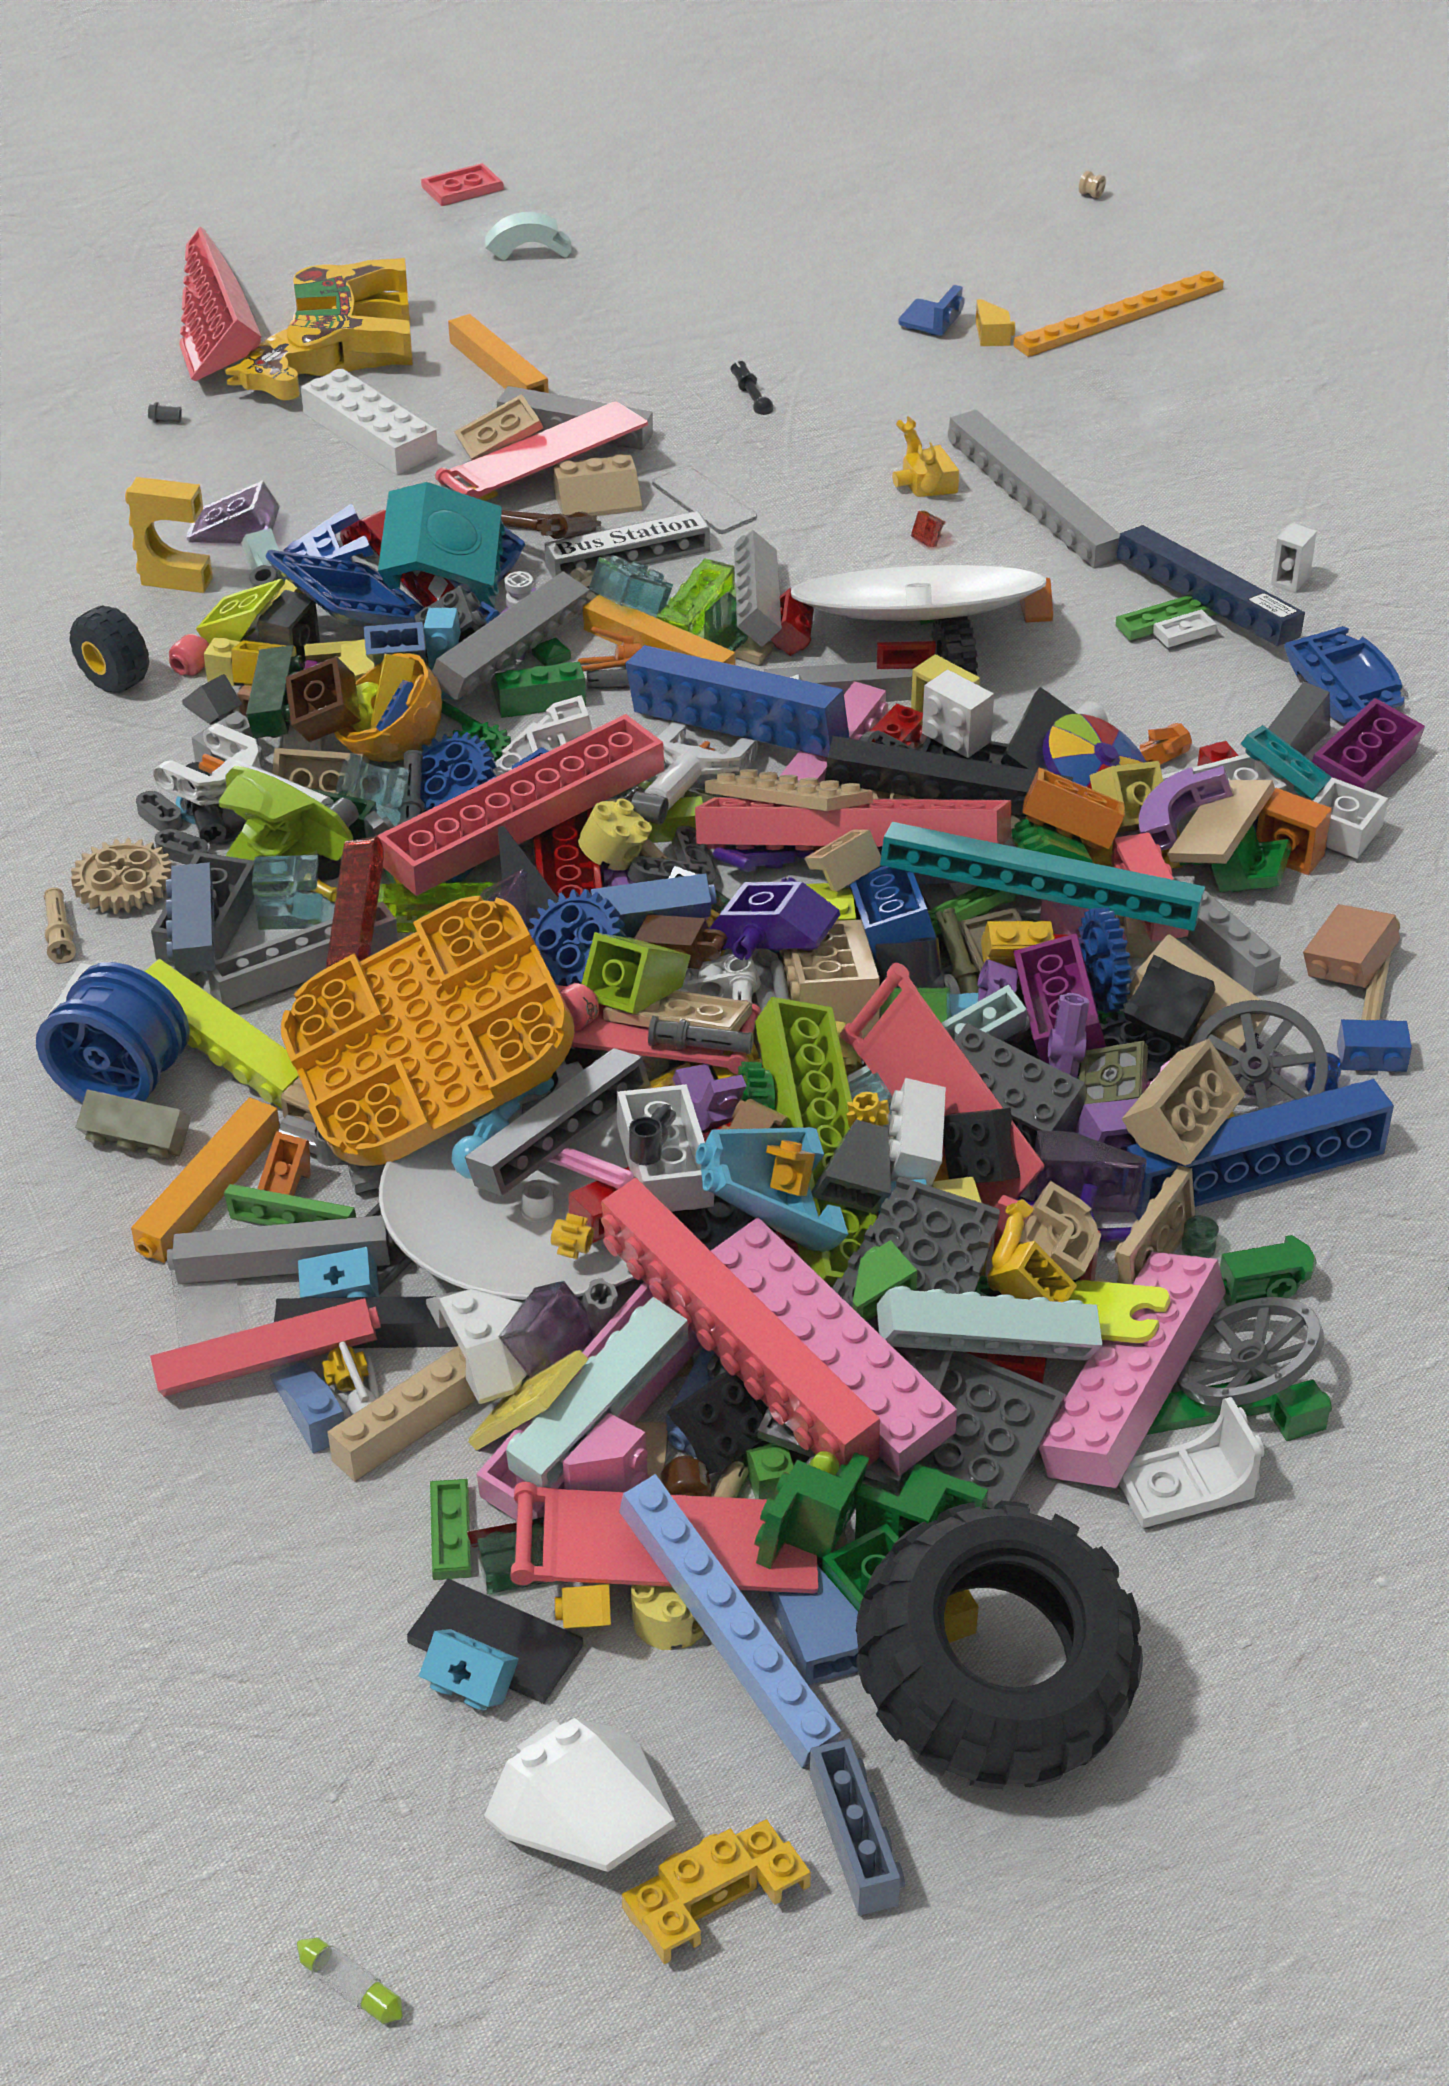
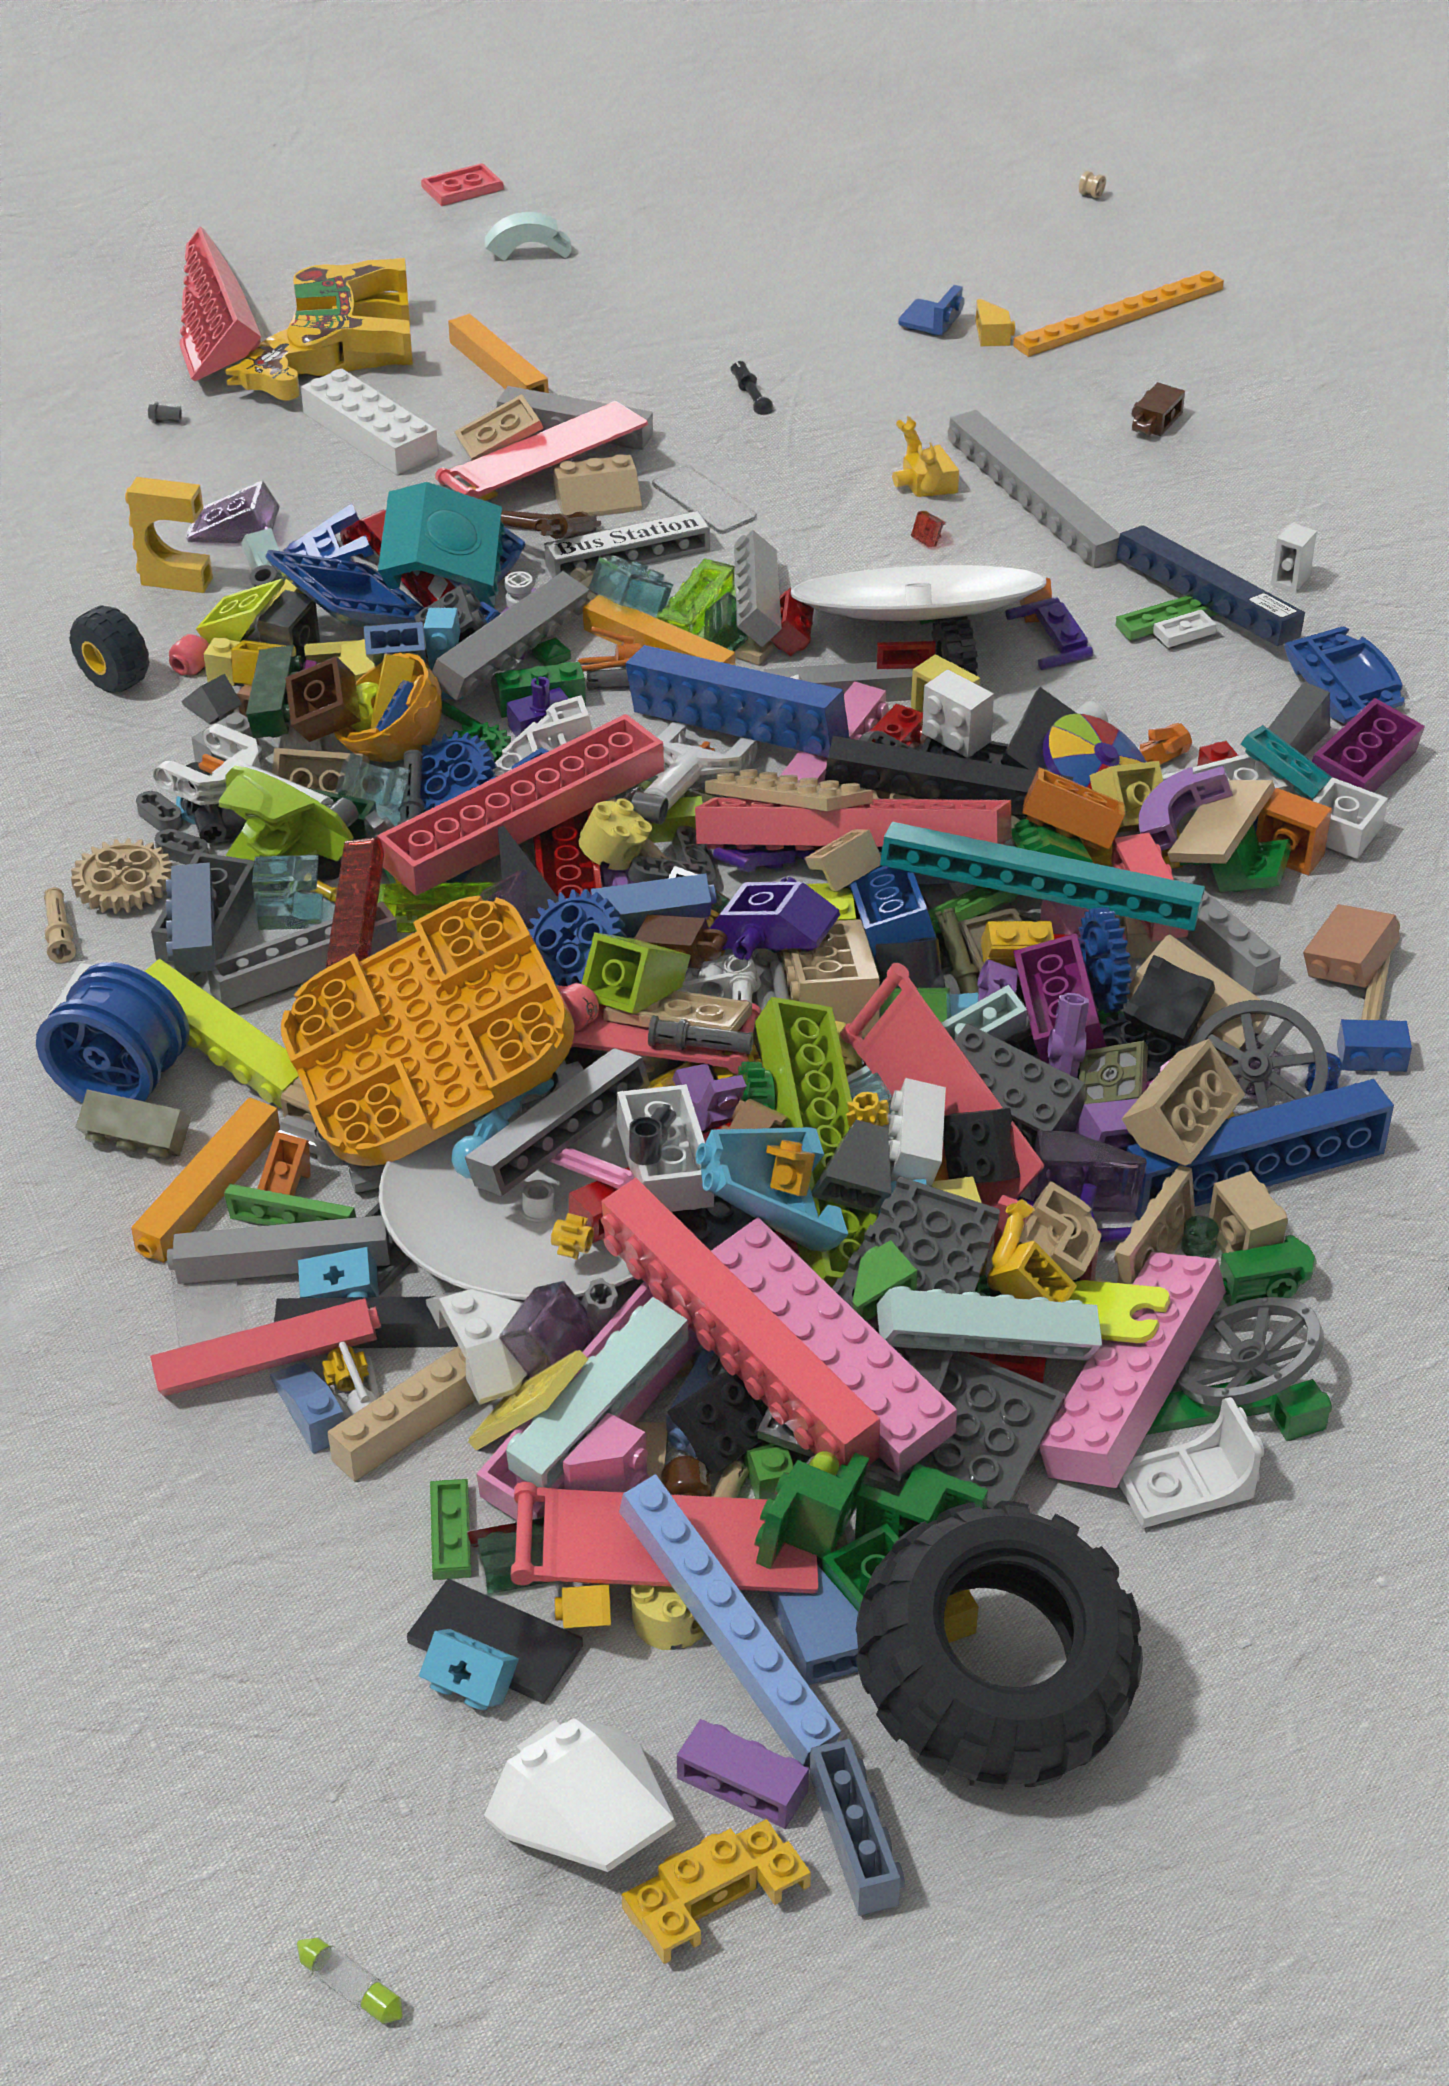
(532, 708): none -> dark purple brick
(743, 1773): none -> medium lavender brick
(1061, 629): none -> dark purple plate
(1158, 409): none -> reddish brown brick
(1246, 1214): none -> tan brick

